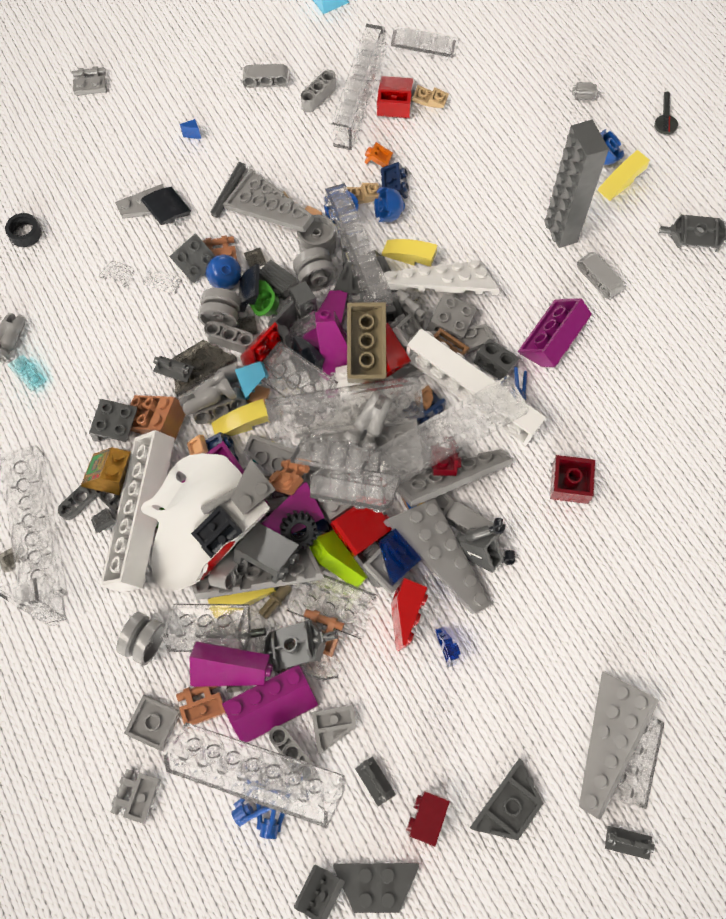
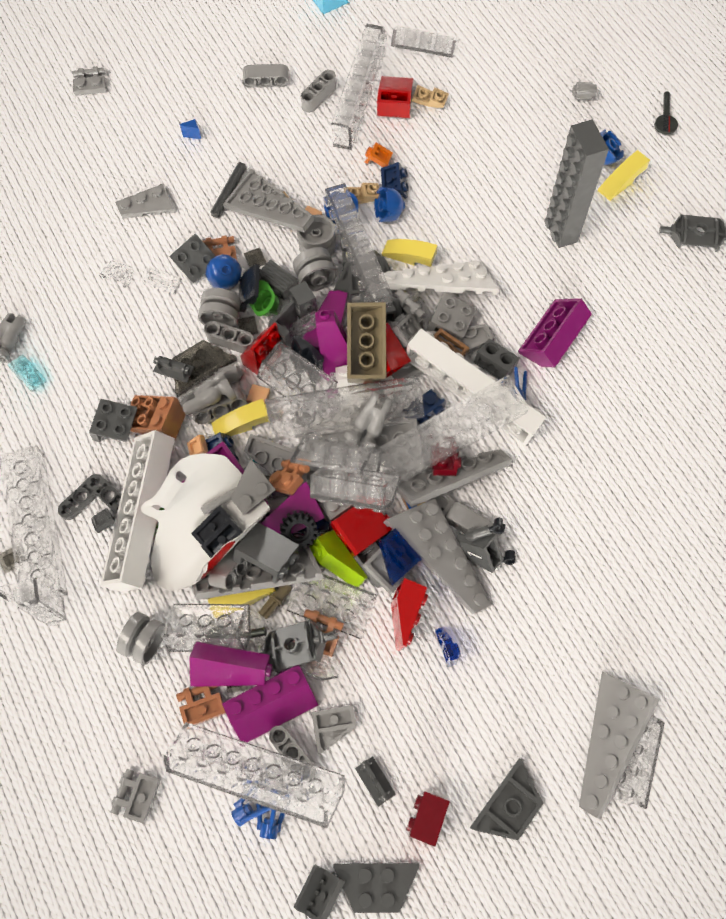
(22, 219): black tyre -> none
(107, 470): pearl gold slope -> none
(152, 723): light grey tile -> none
(166, 205): black slope -> none
(250, 377): medium azure slope -> none
(427, 396): medium nougat tile -> none
(572, 479): dark red brick -> none
(600, 275): light grey beam -> none
(629, 842): dark grey hinge -> none

